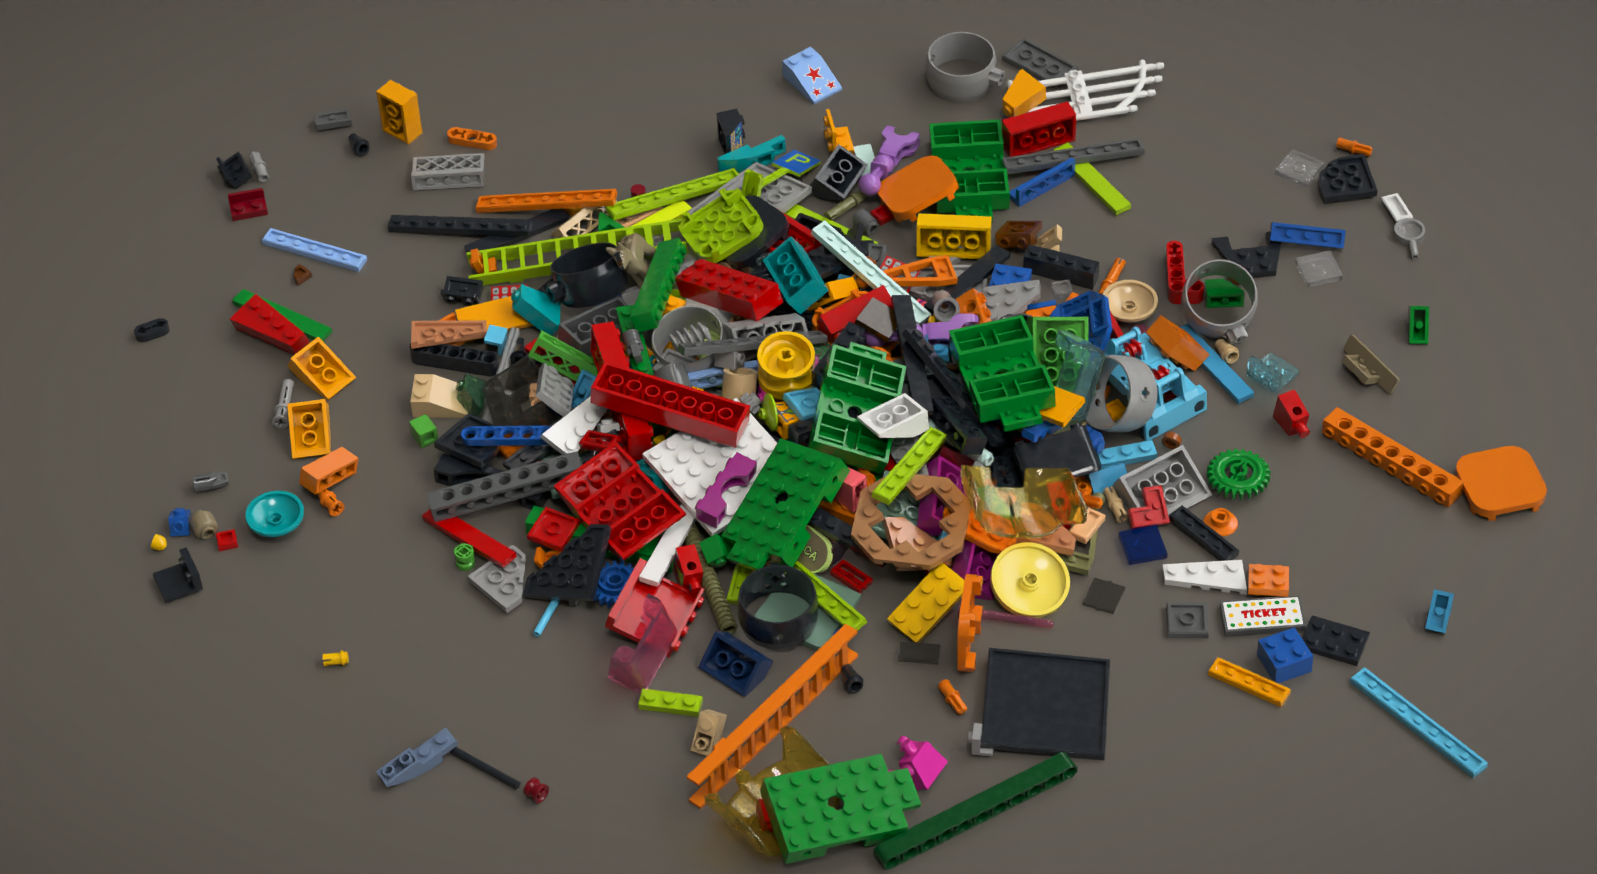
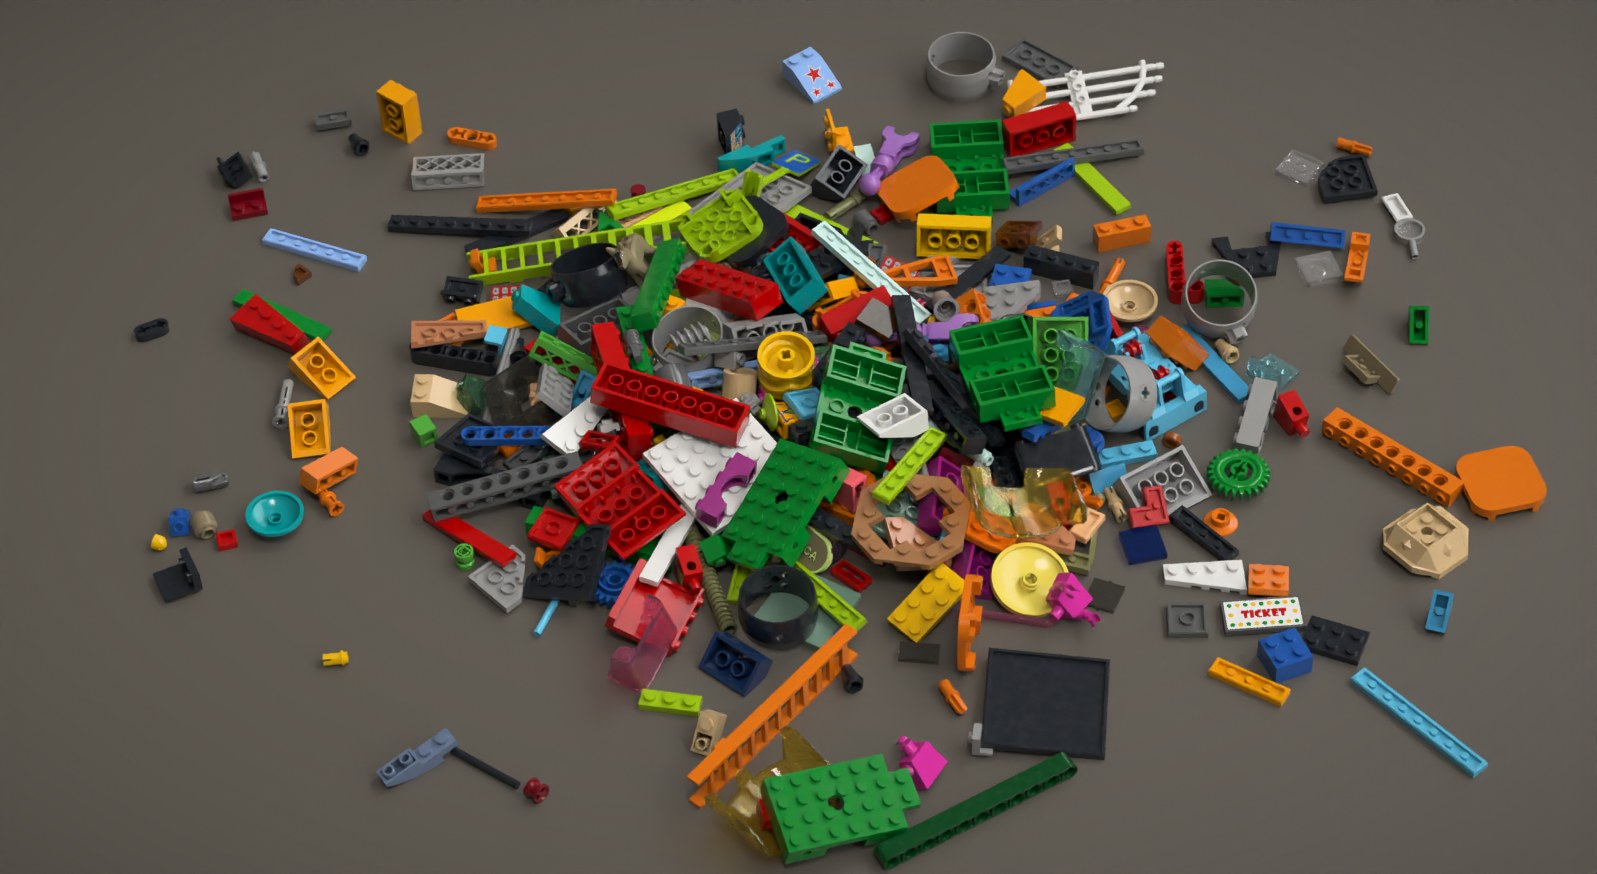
(1069, 599): none -> dark pink torso
(1122, 233): none -> orange brick
(1256, 416): none -> light grey wedge
(1357, 257): none -> orange slope
(1427, 541): none -> tan piece

